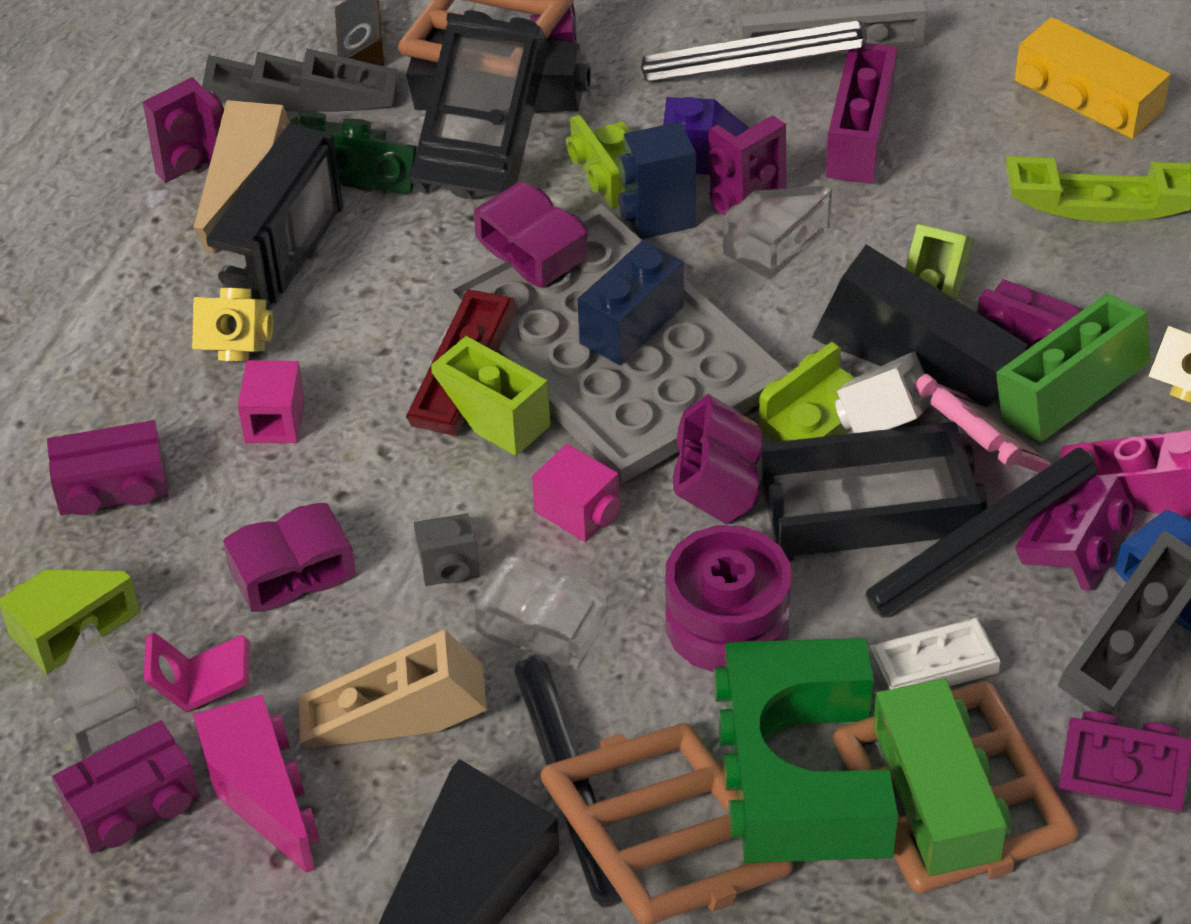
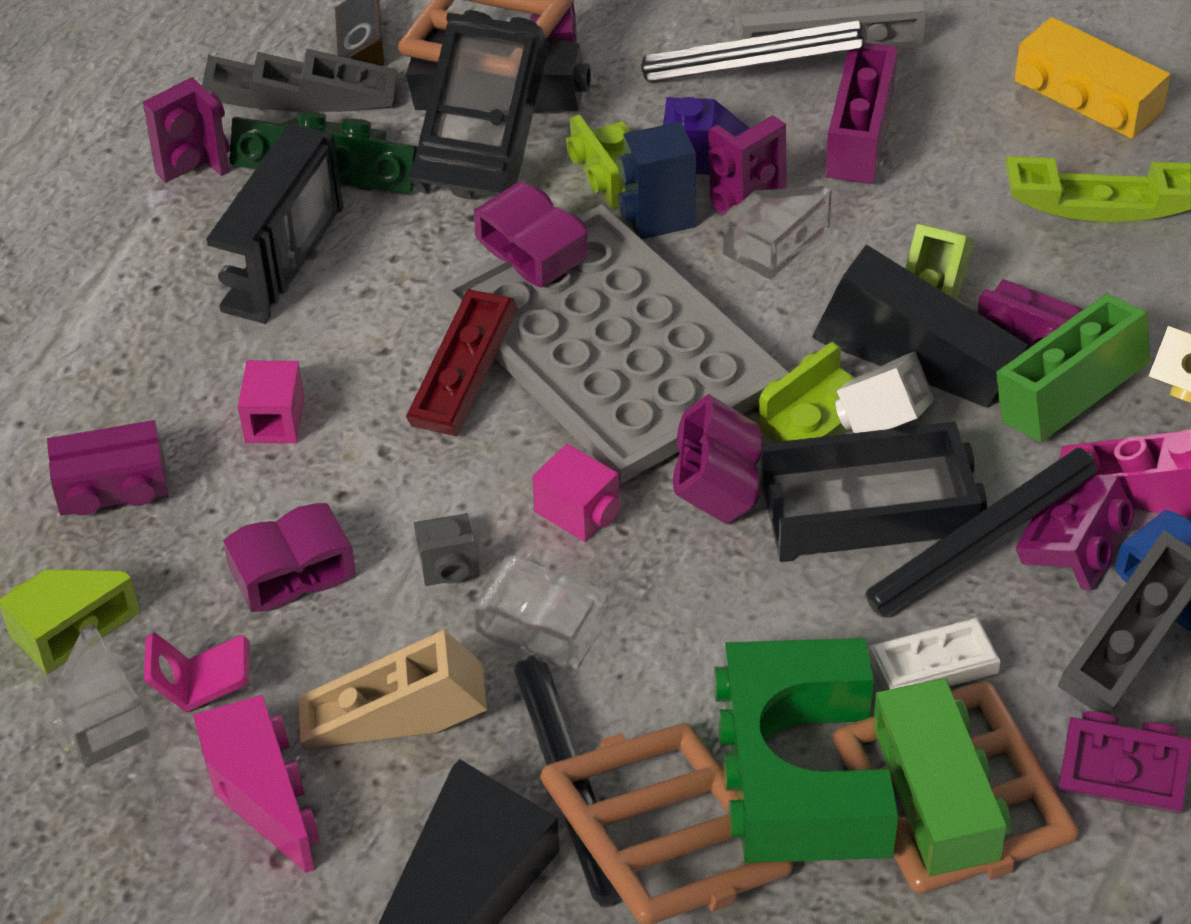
(126, 787): magenta brick -> none
(214, 324): light yellow brick -> none
(241, 144): tan slope -> none
(494, 394): lime slope -> none
(631, 302): dark blue brick -> none
(725, 589): magenta wheel -> none
(980, 425): bright pink piece -> none

